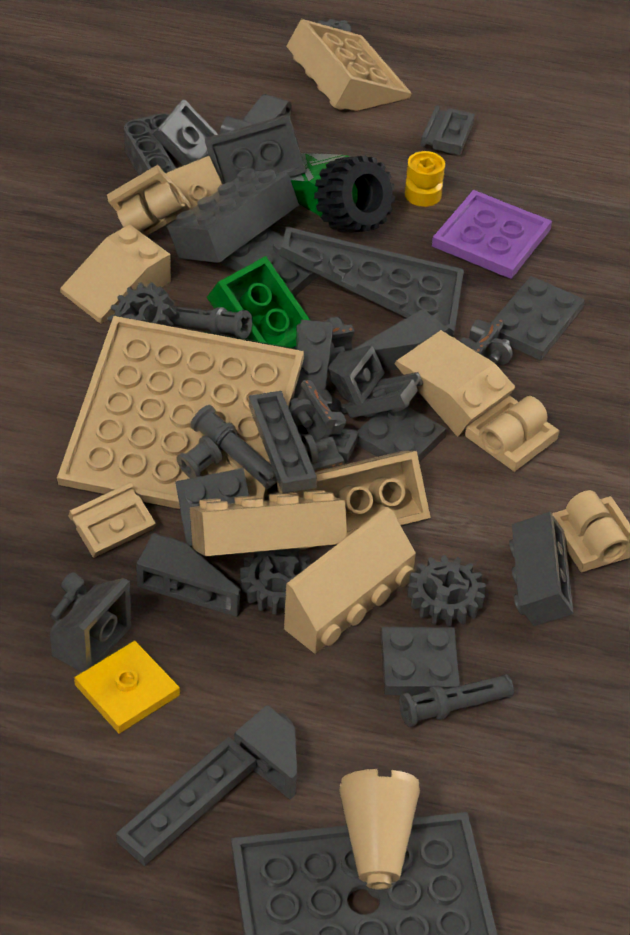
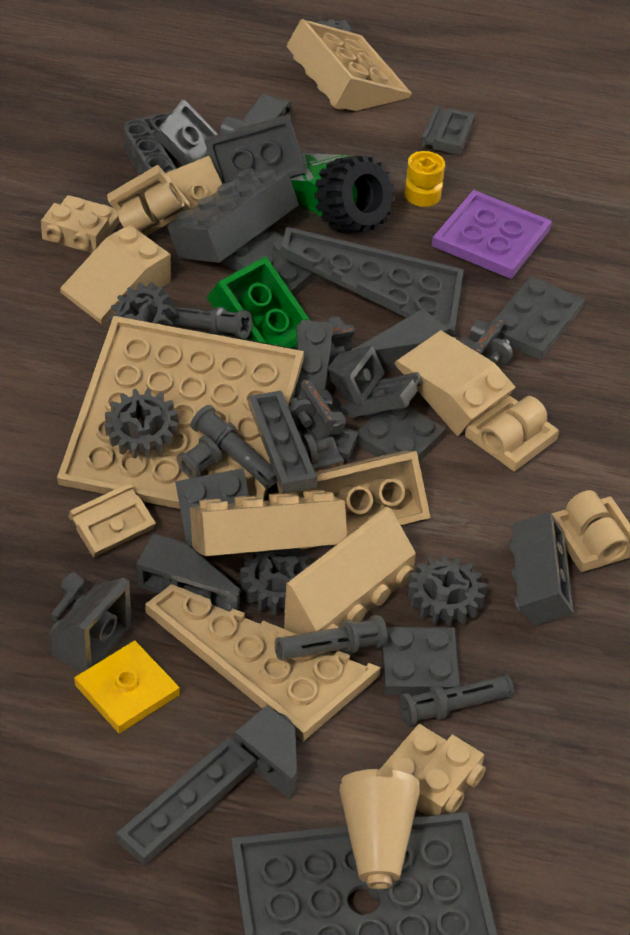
(79, 223): none -> tan plate
(126, 430): none -> dark grey gear
(243, 652): none -> tan wing
(348, 637): none -> dark grey pin
(441, 767): none -> tan plate

